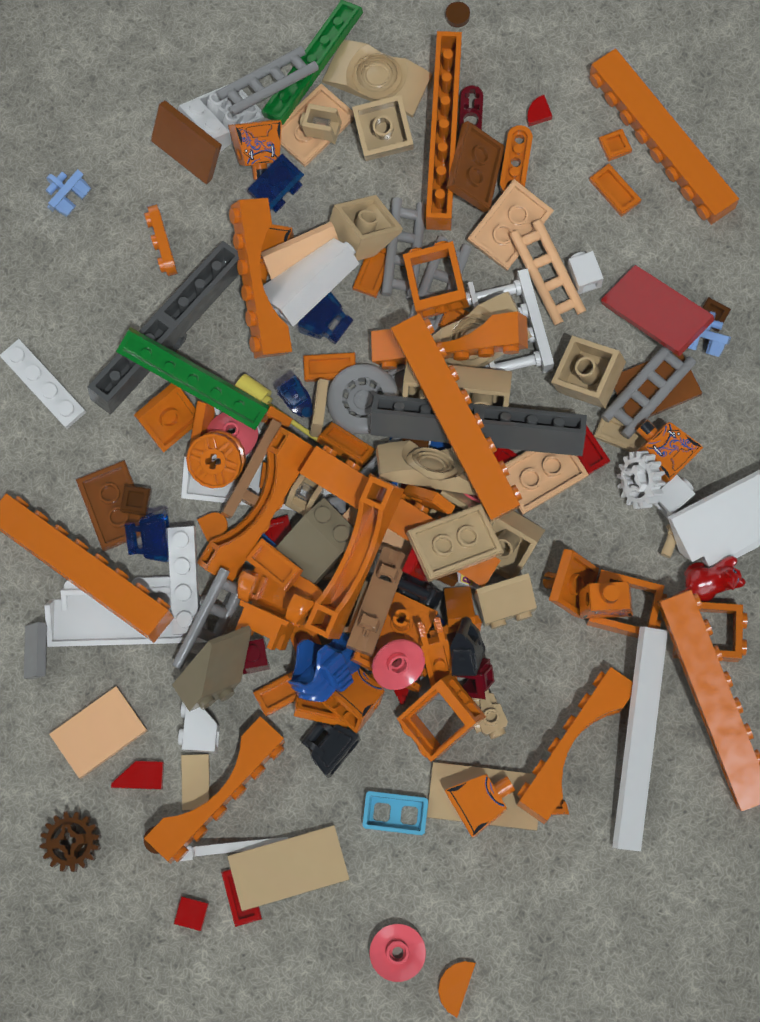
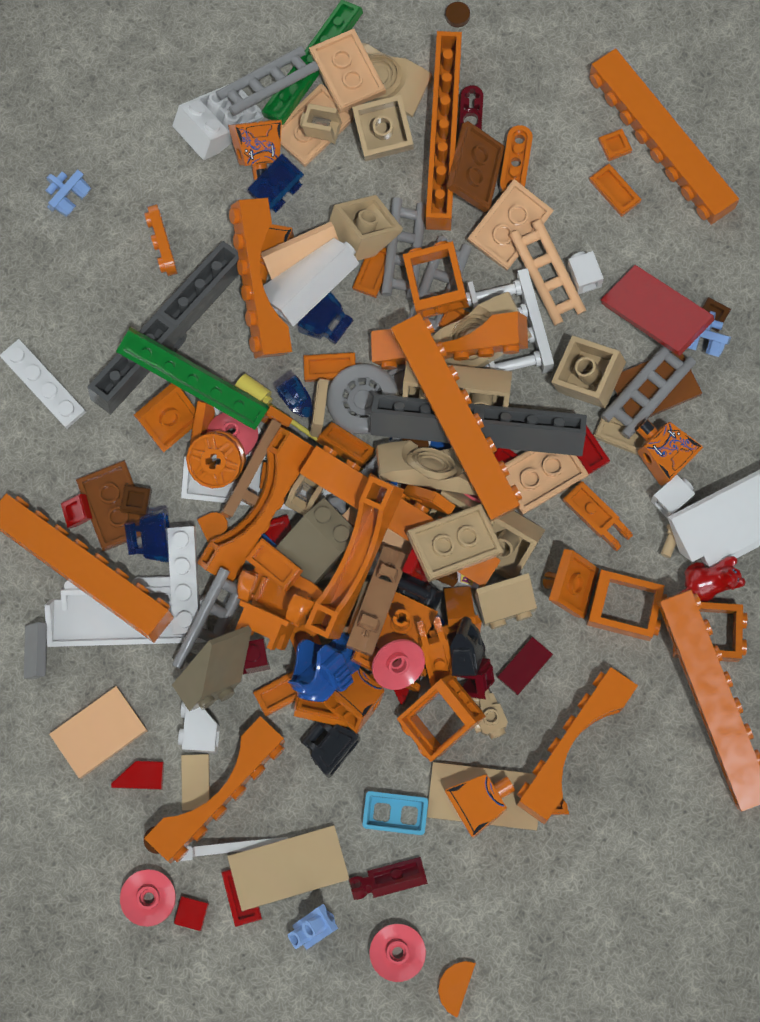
(71, 854): reddish brown gear -> none
(76, 511): none -> red tile
(133, 895): none -> coral dish
(185, 142): dark orange tile -> none
(312, 928): none -> light blue hips
(347, 70): none -> light nougat tile
(389, 879): none -> dark red plate
(525, 666): none -> dark red tile
(539, 111): red tile -> none
(596, 514): none -> orange hinge
(606, 600): orange torso -> none
(640, 739): white tile -> none
(641, 477): white gear -> none

